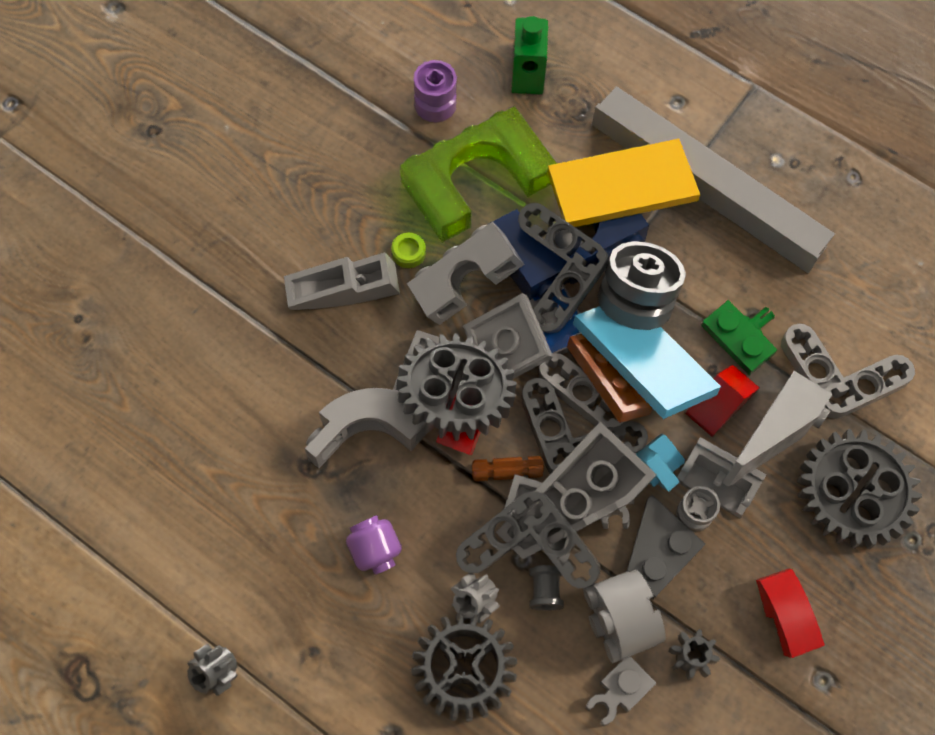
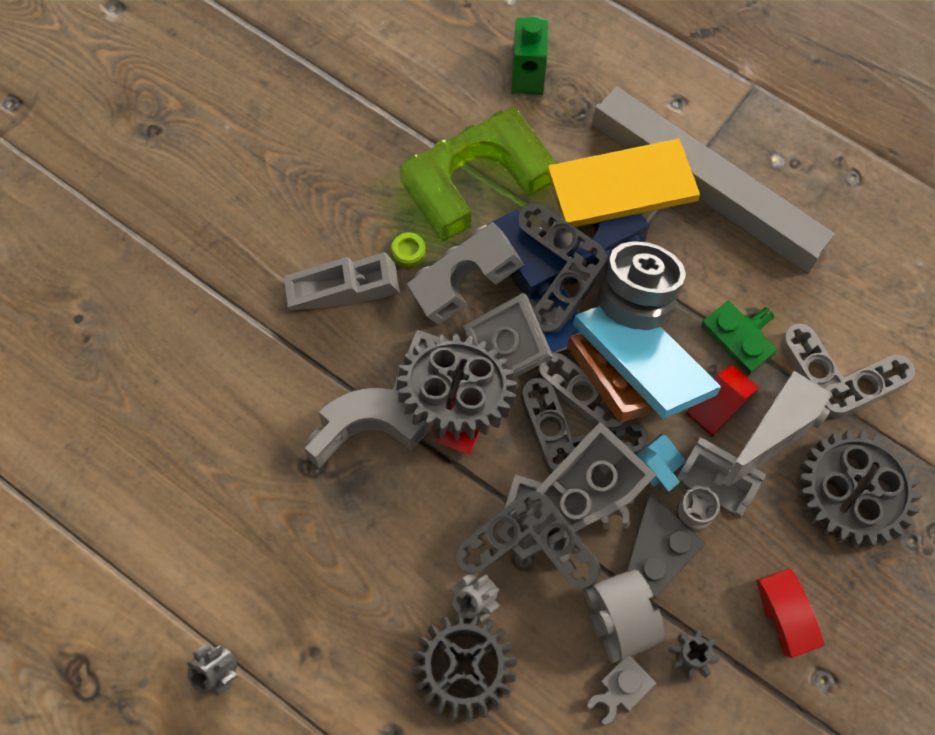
(373, 545): medium lavender head -> none
(435, 91): medium lavender wheel -> none
(507, 468): dark orange axle -> none
(546, 588): dark grey bush -> none

